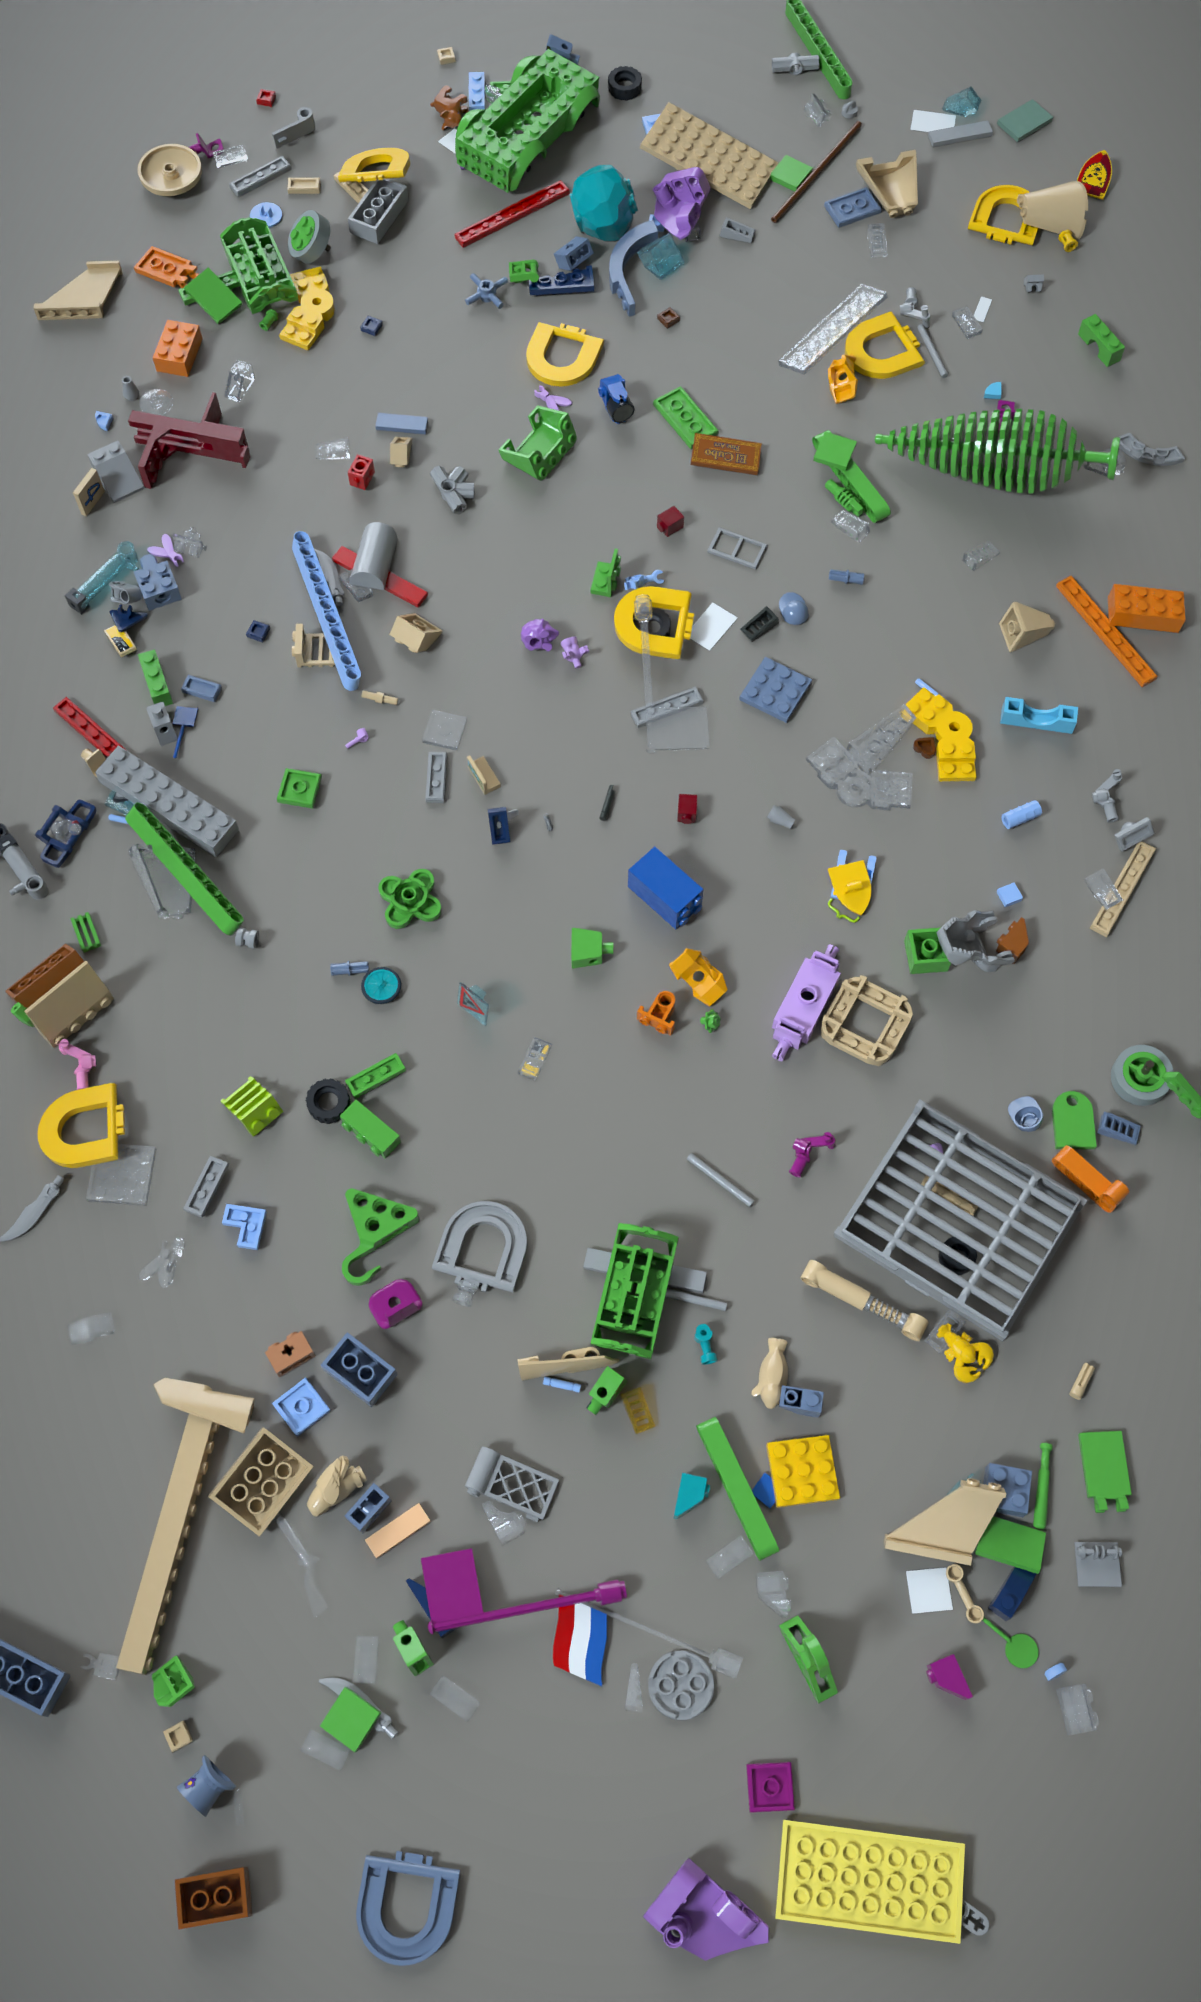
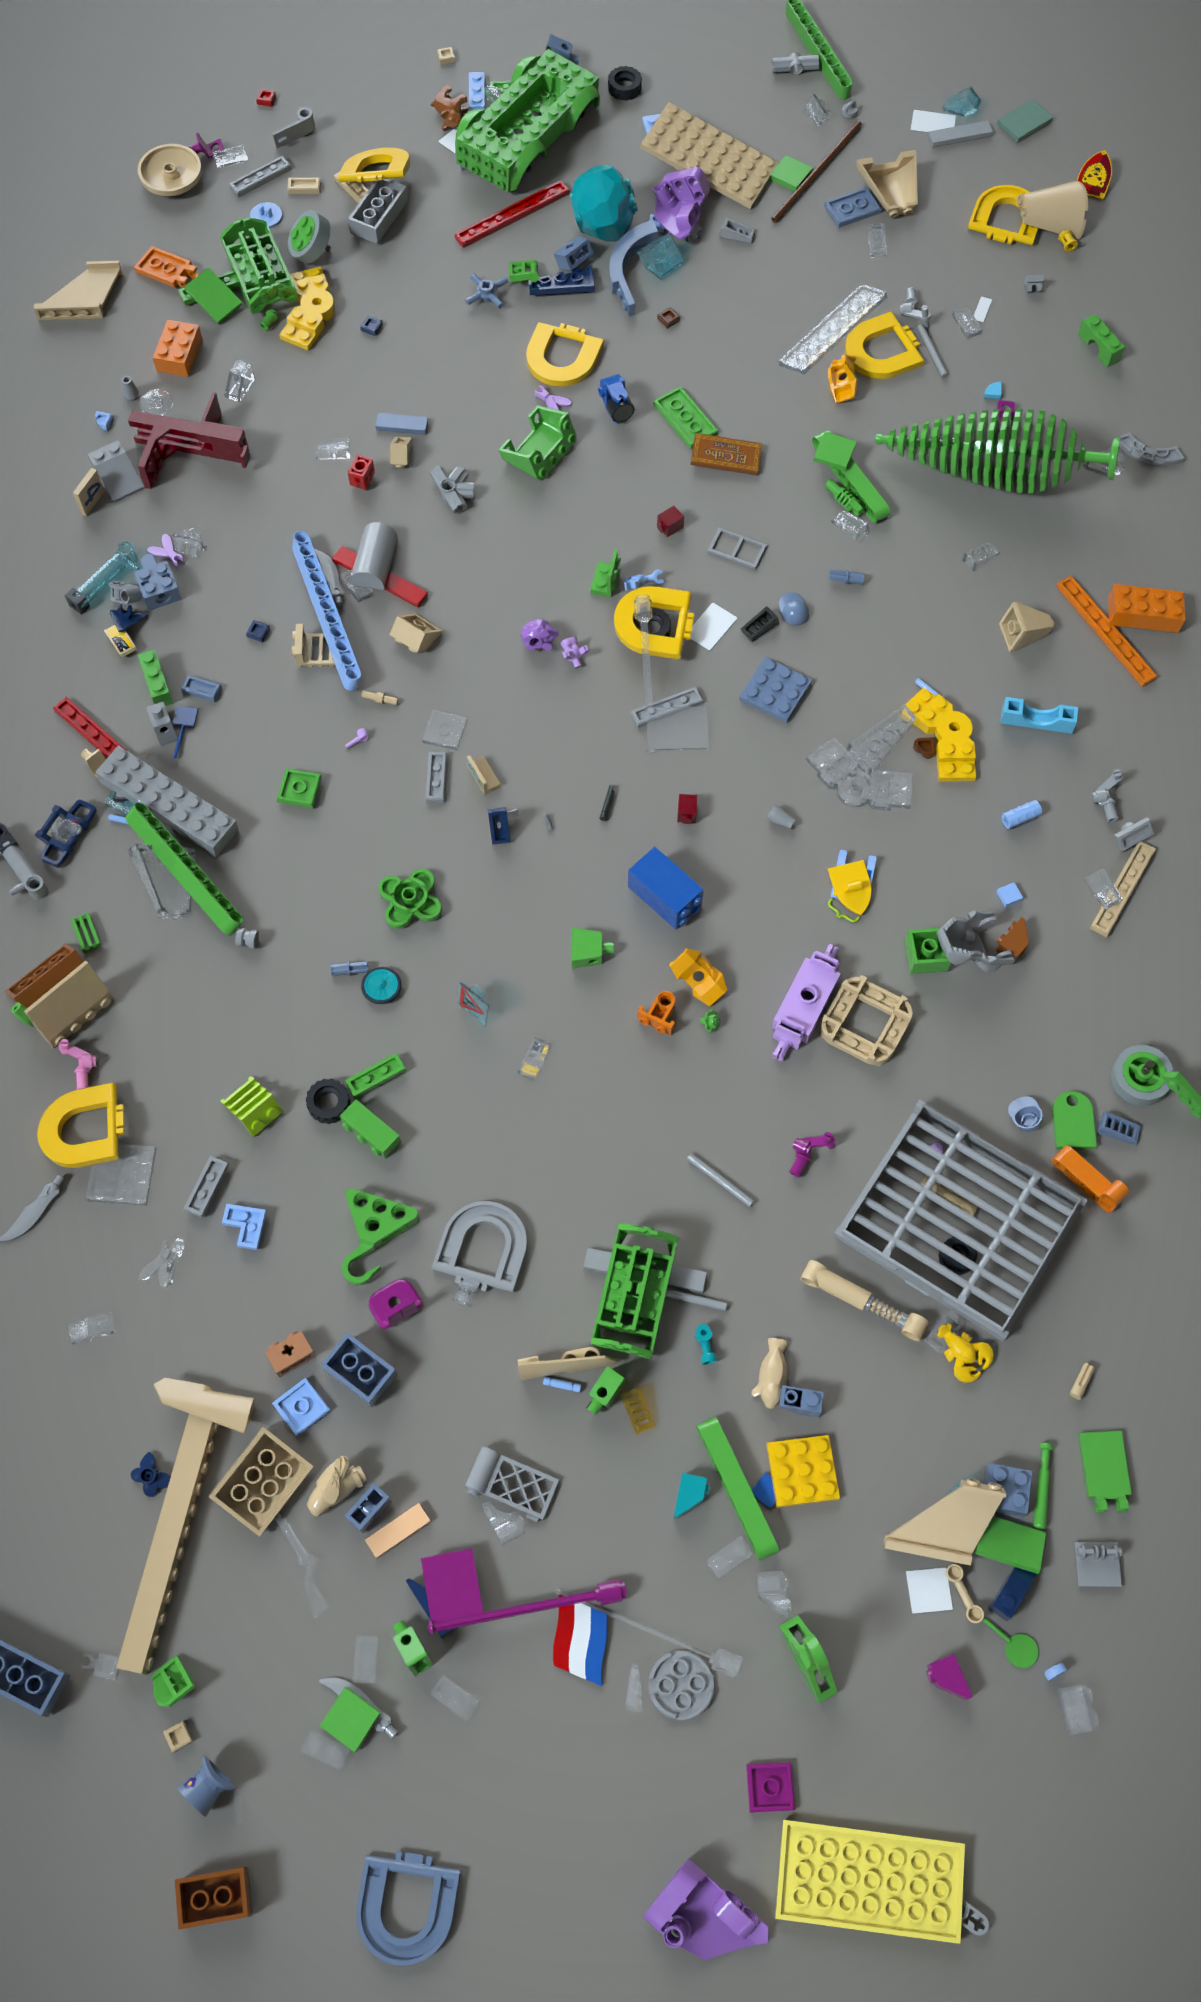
(150, 1476): none -> dark blue animal

